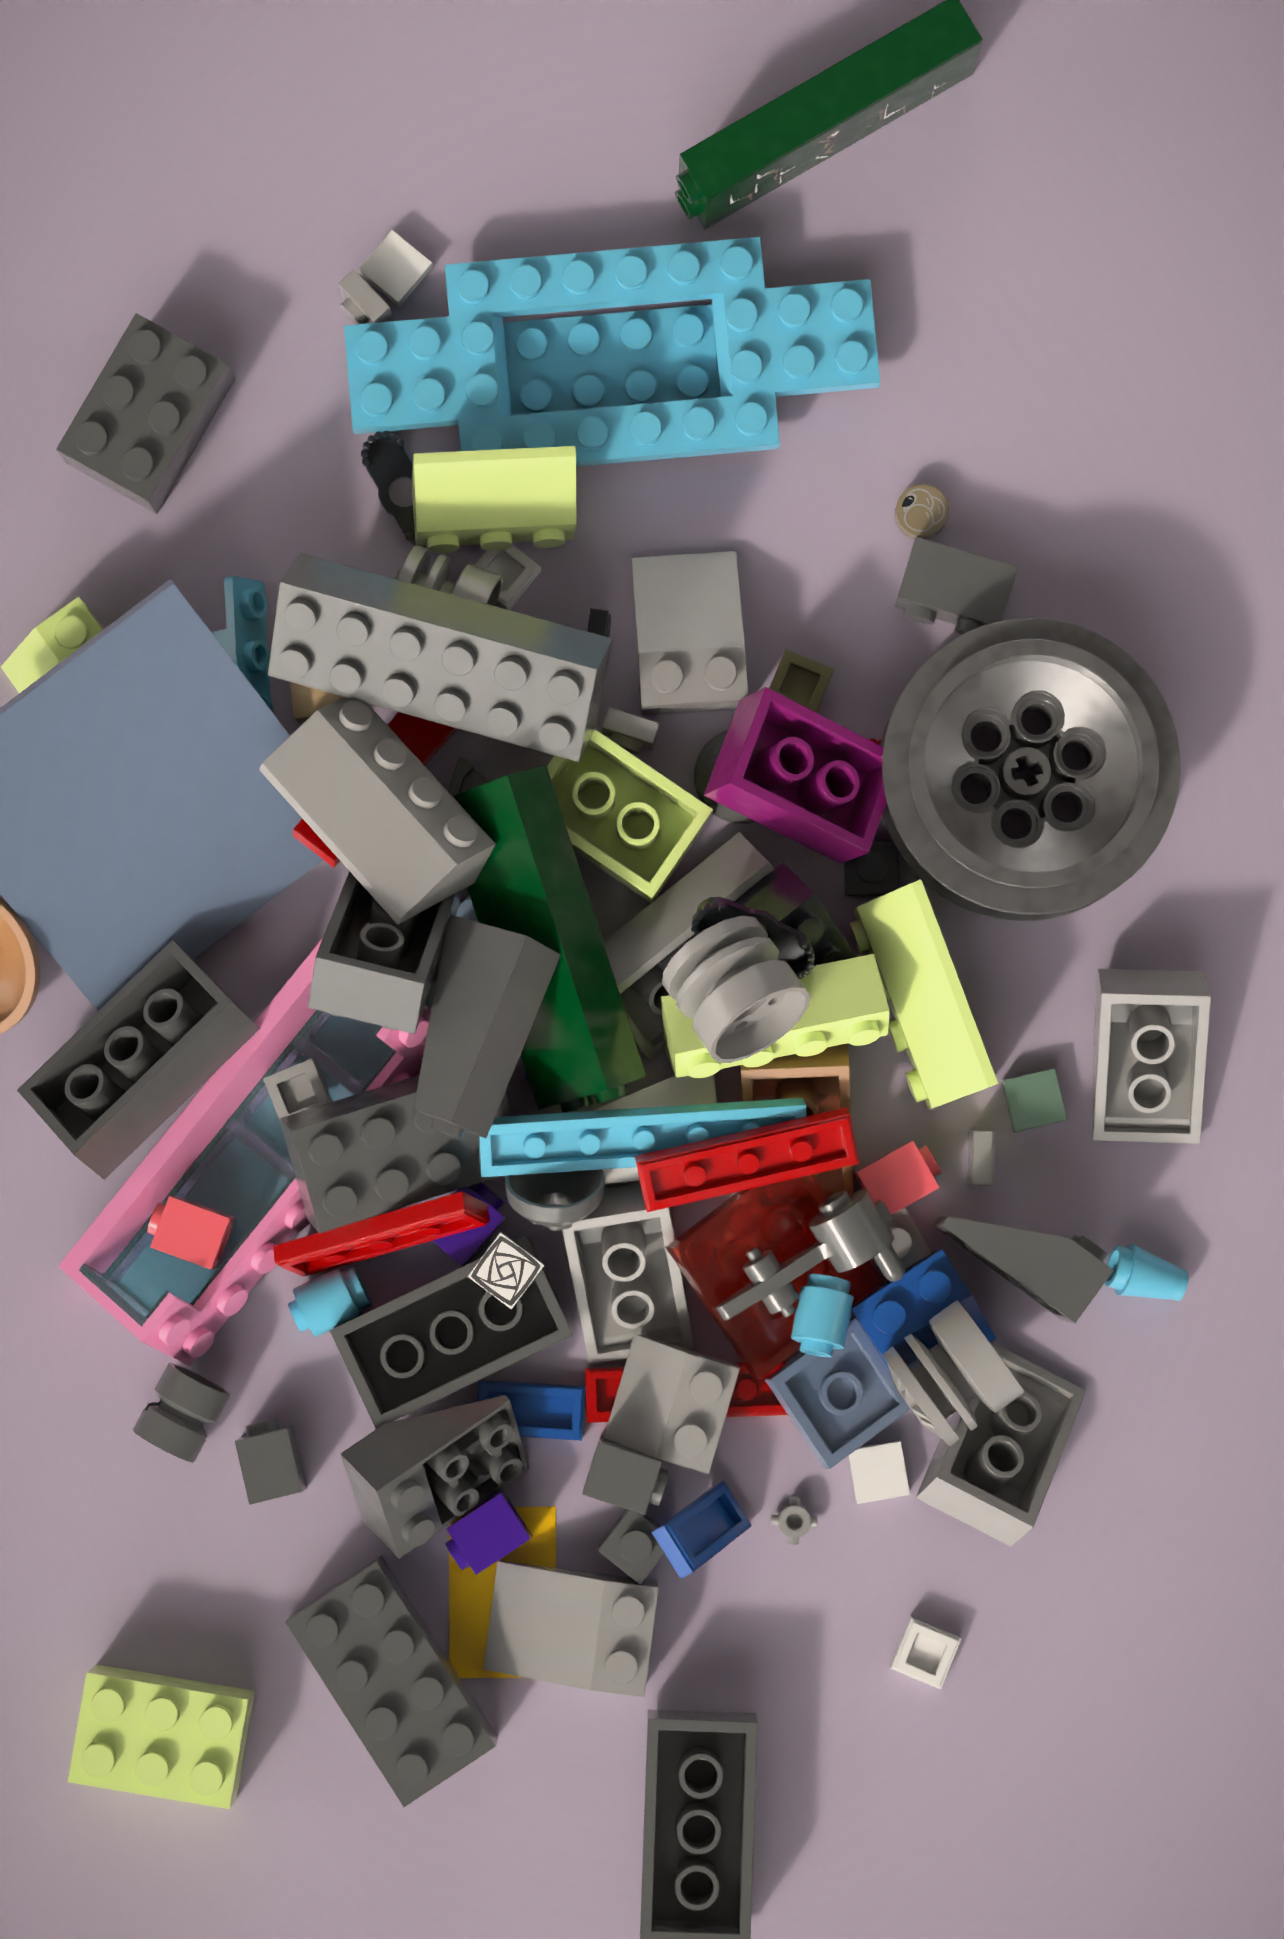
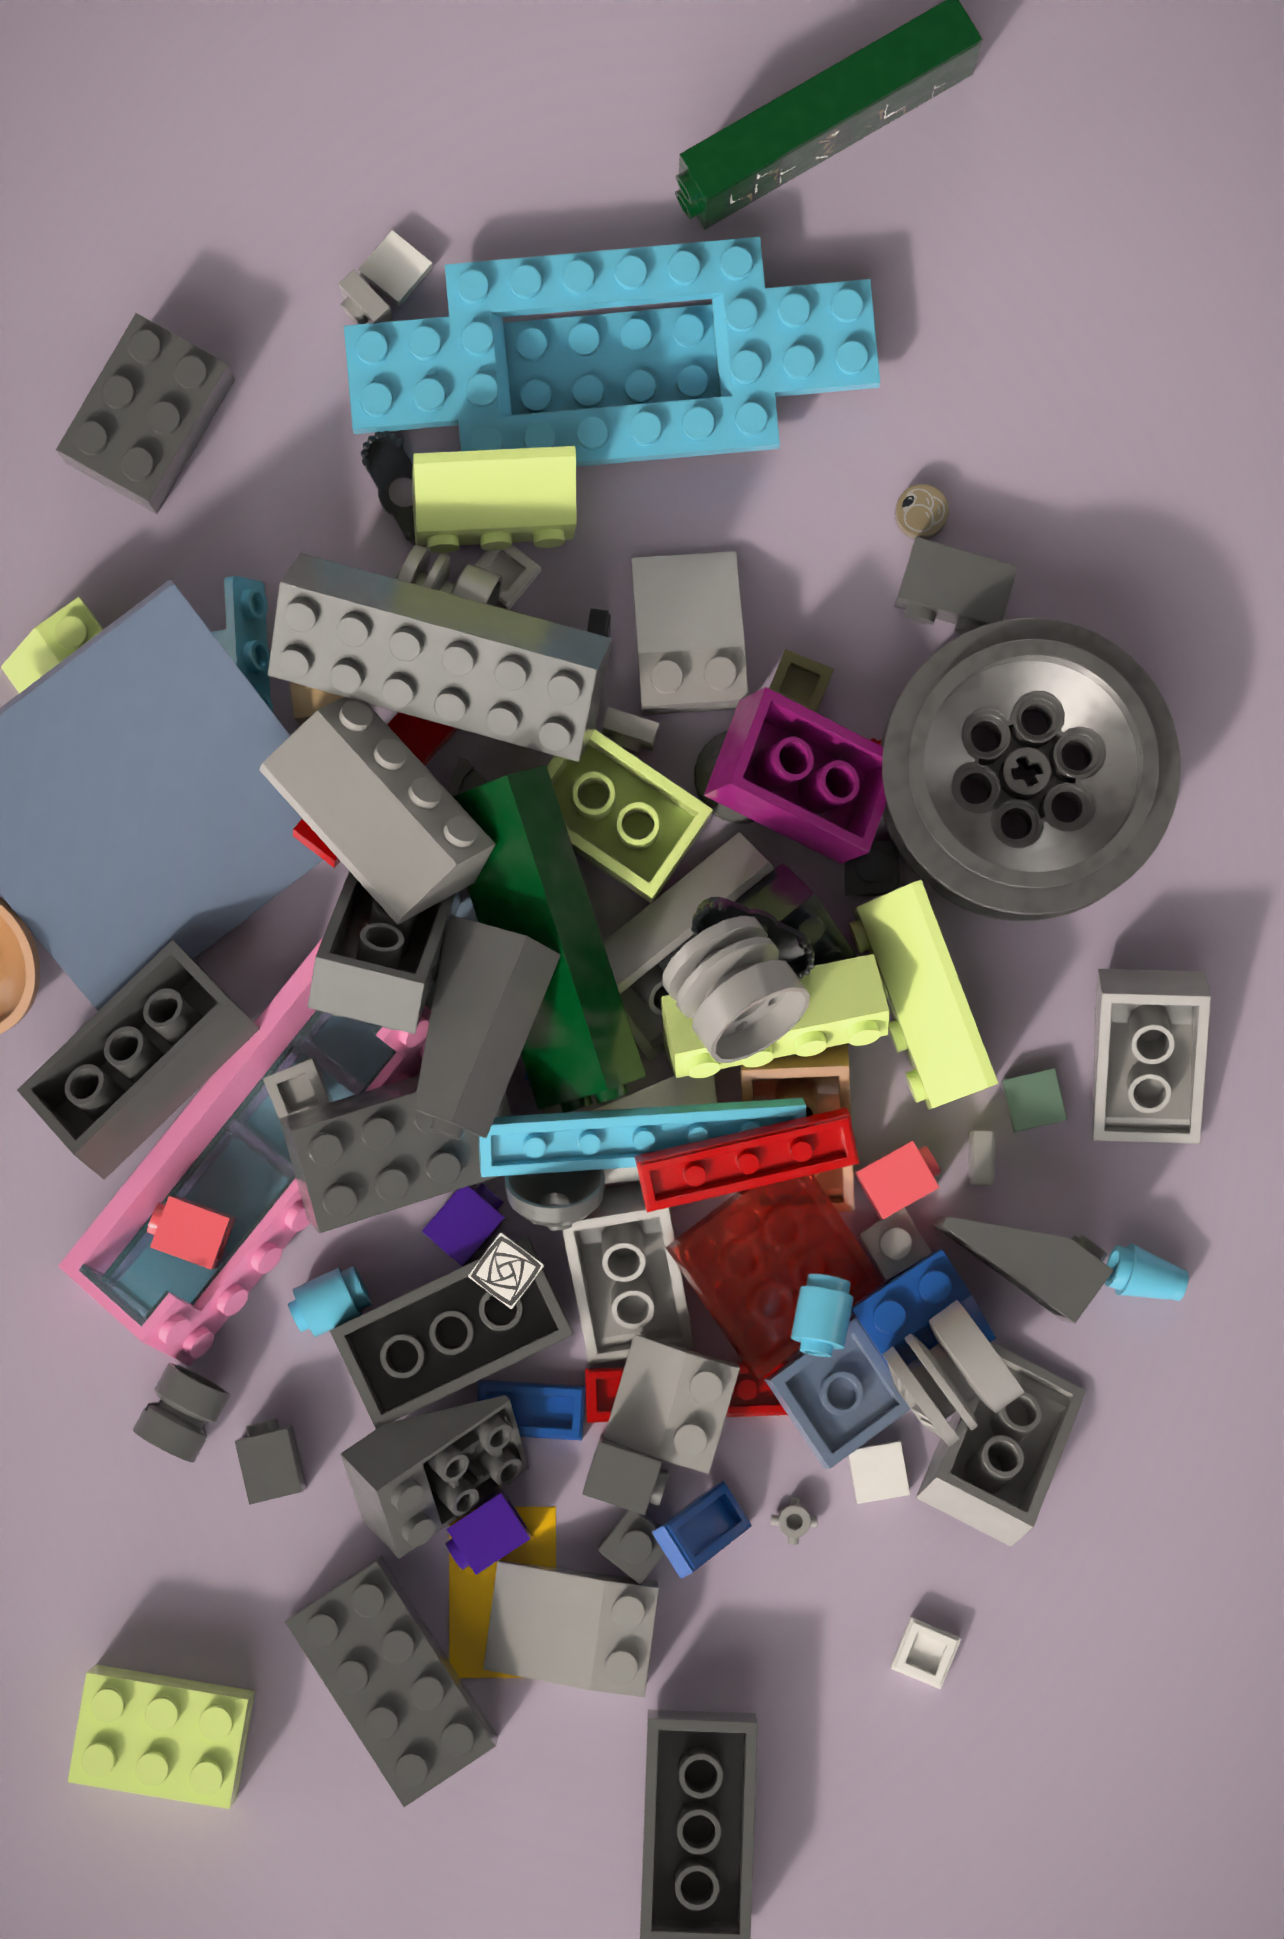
(382, 1234): red tile -> none
(847, 1233): dark grey piece -> none

